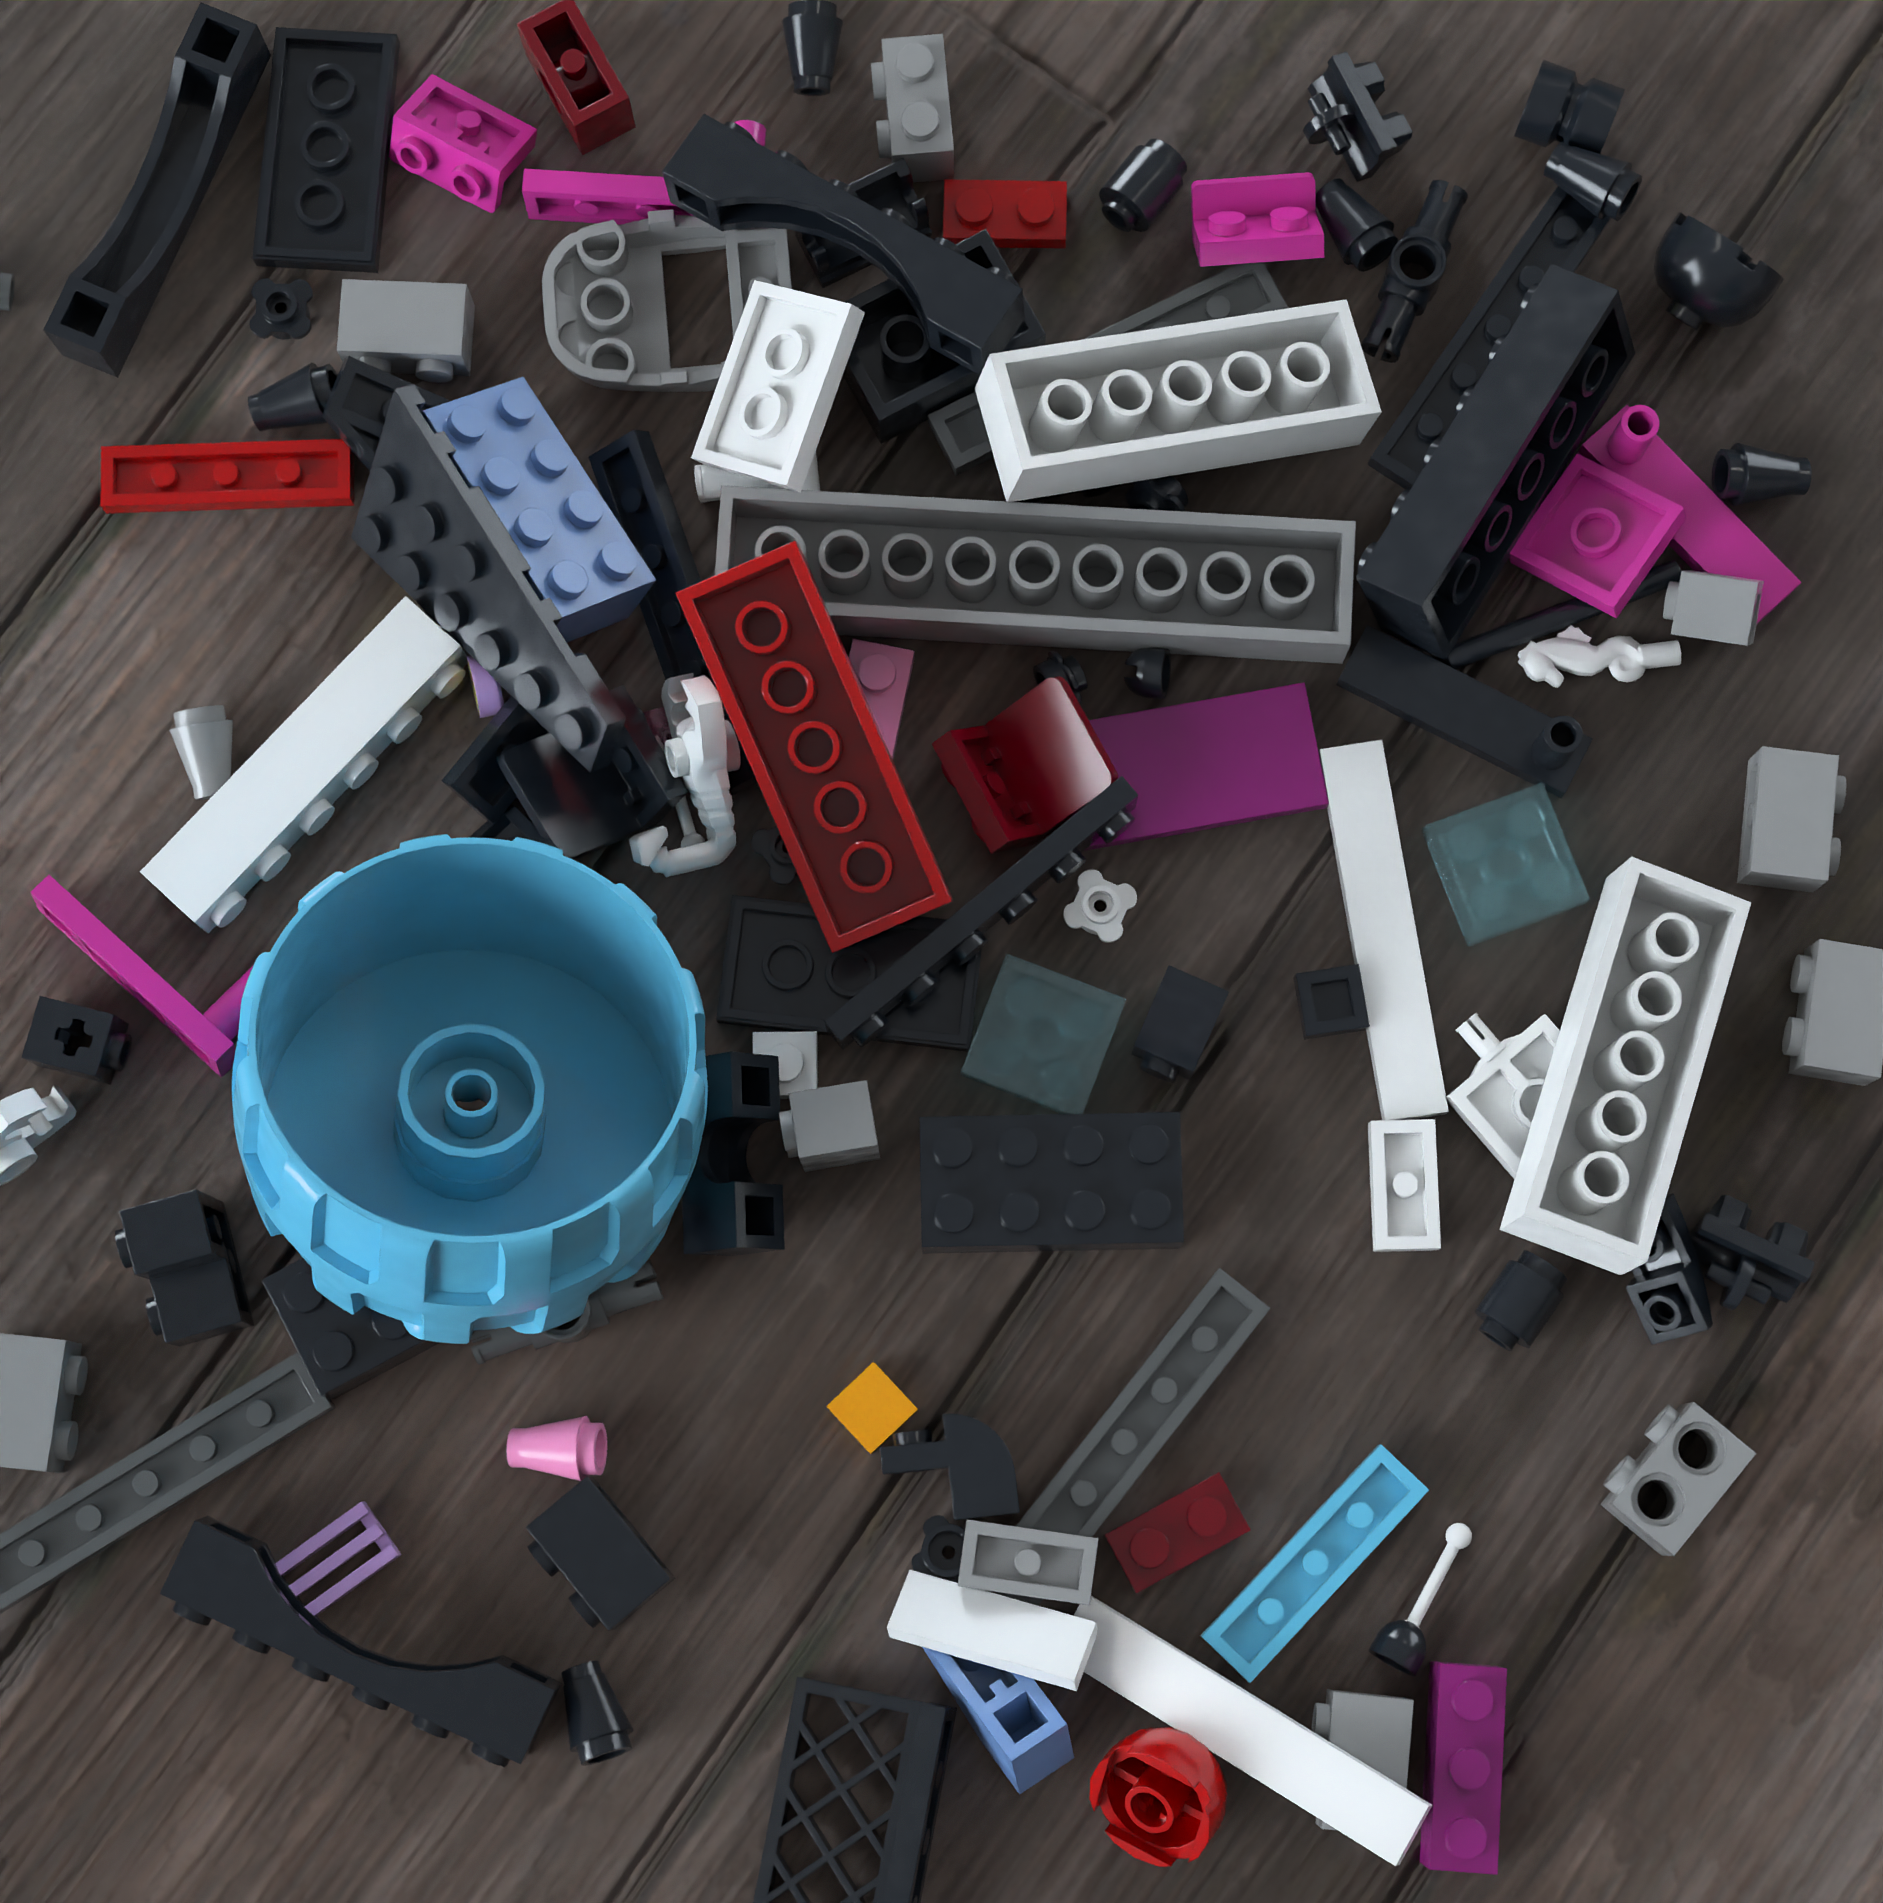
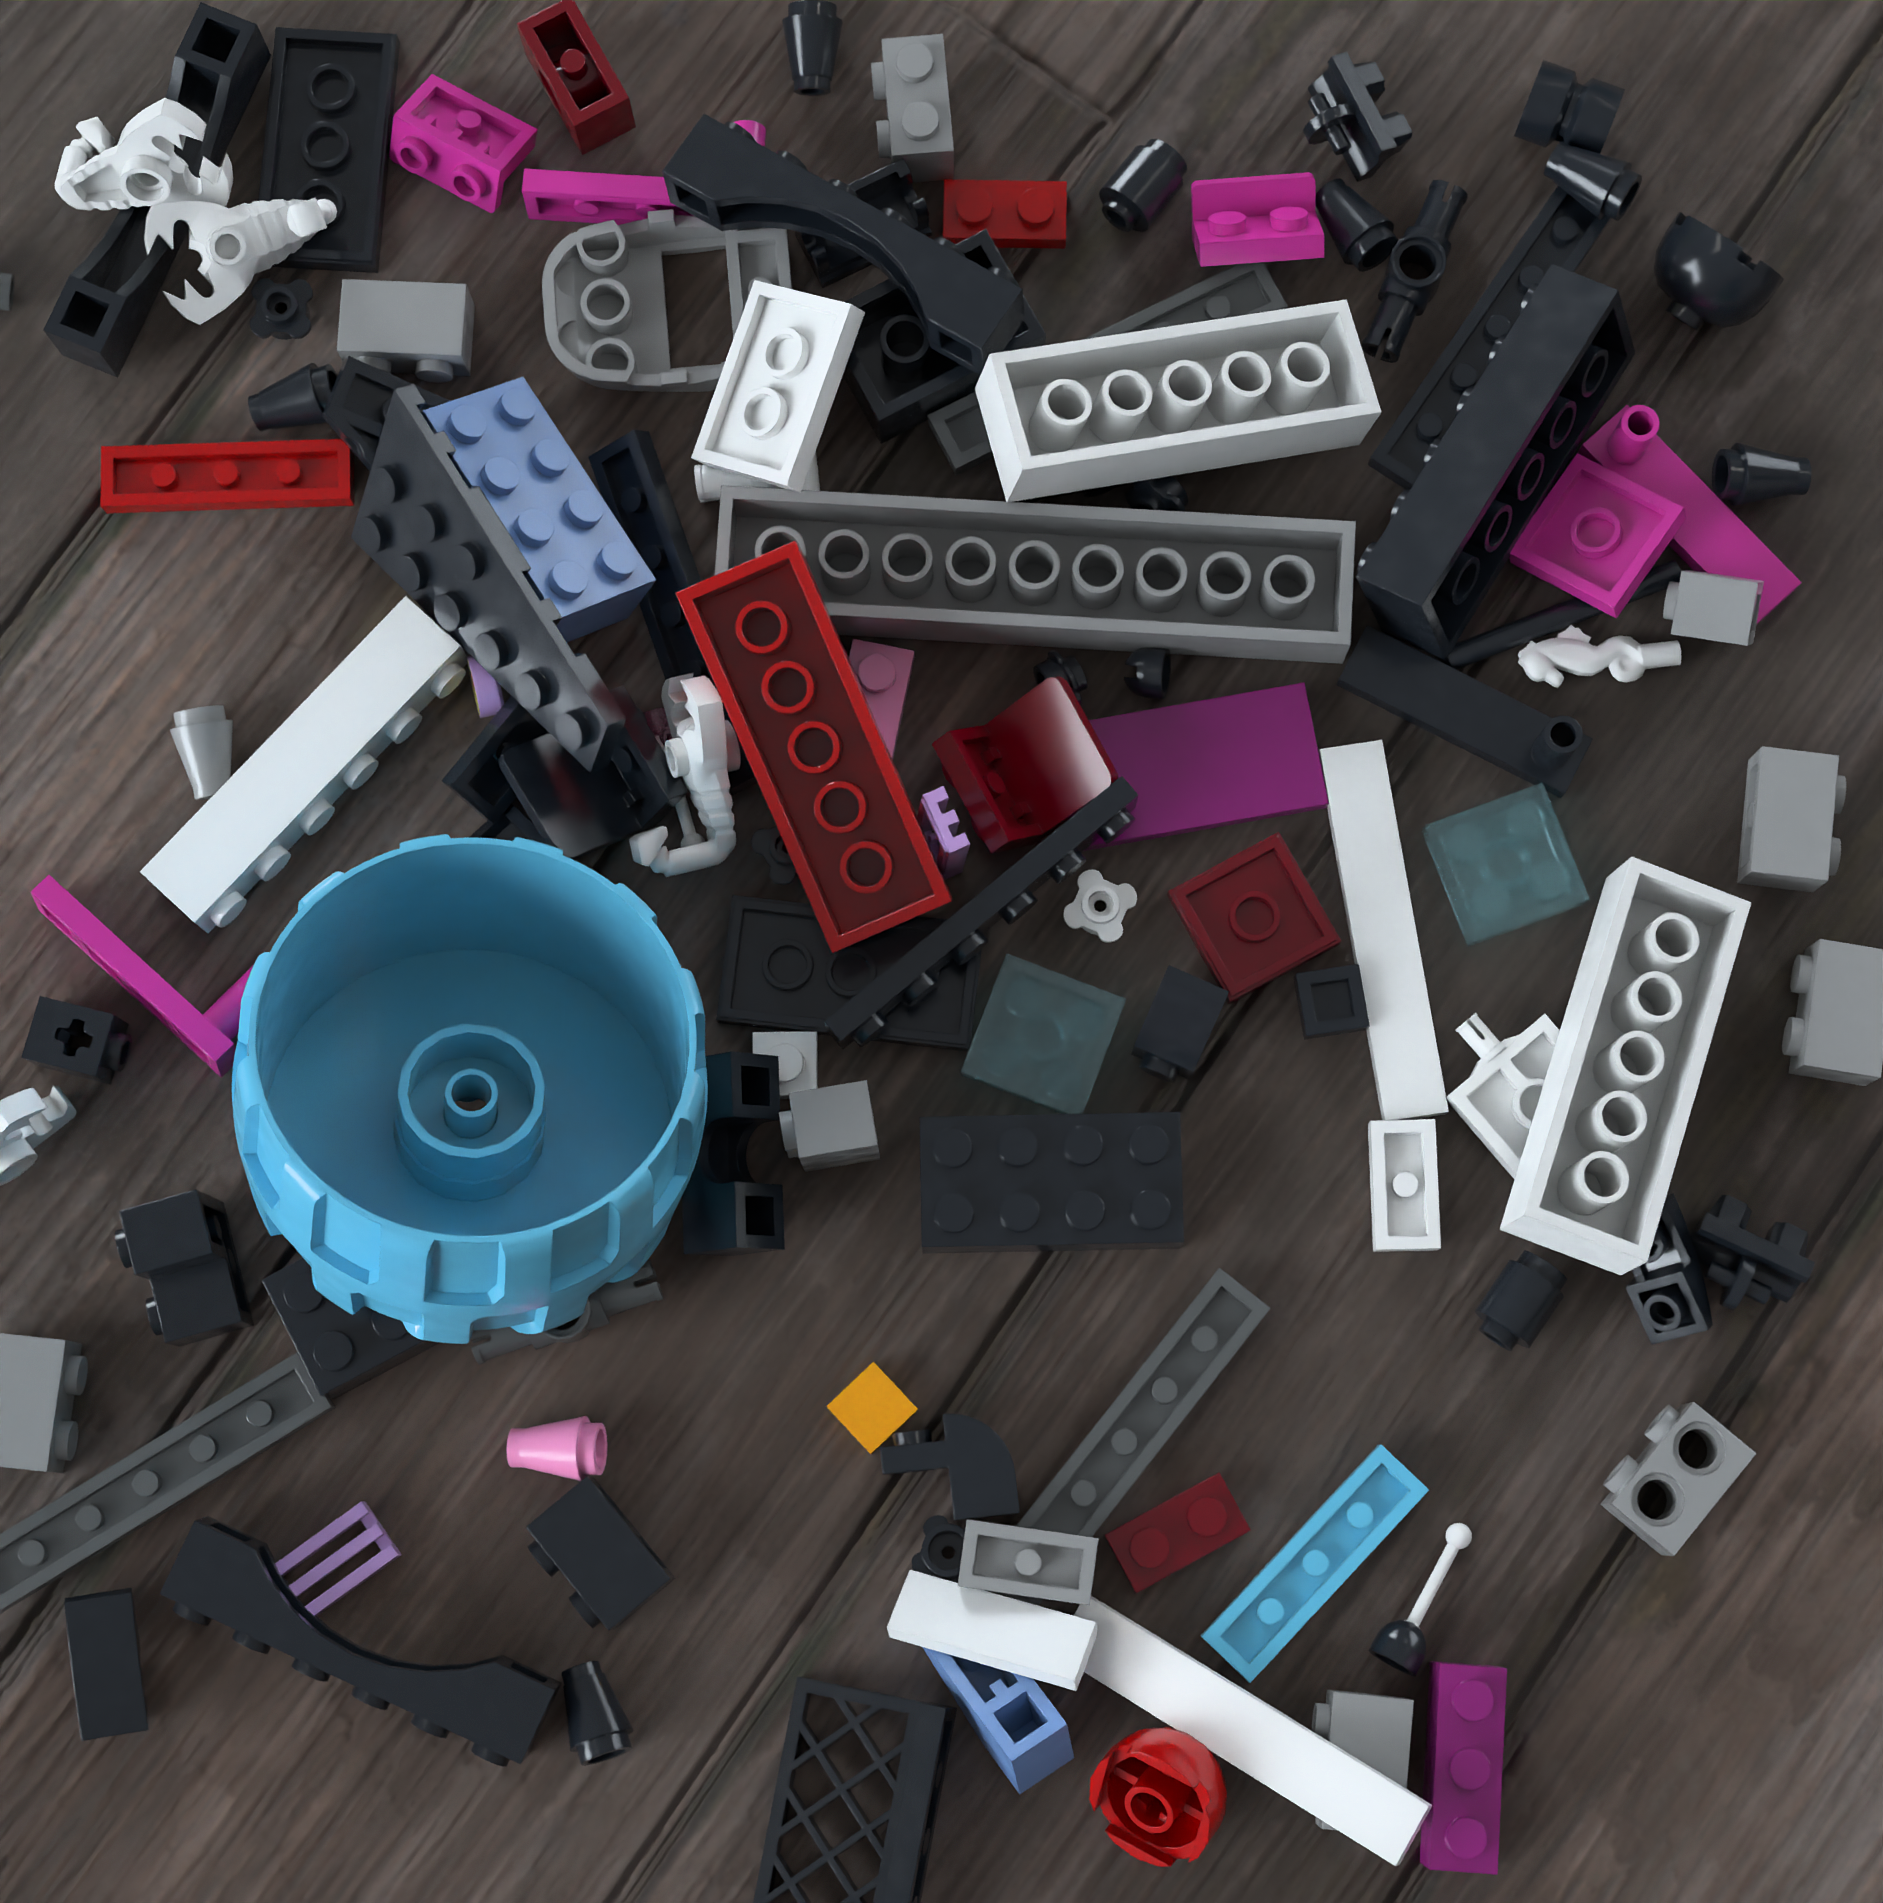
(106, 1664): none -> black slope
(142, 165): none -> white animal
(235, 243): none -> white animal
(948, 850): none -> lavender tile
(1253, 917): none -> dark red tile

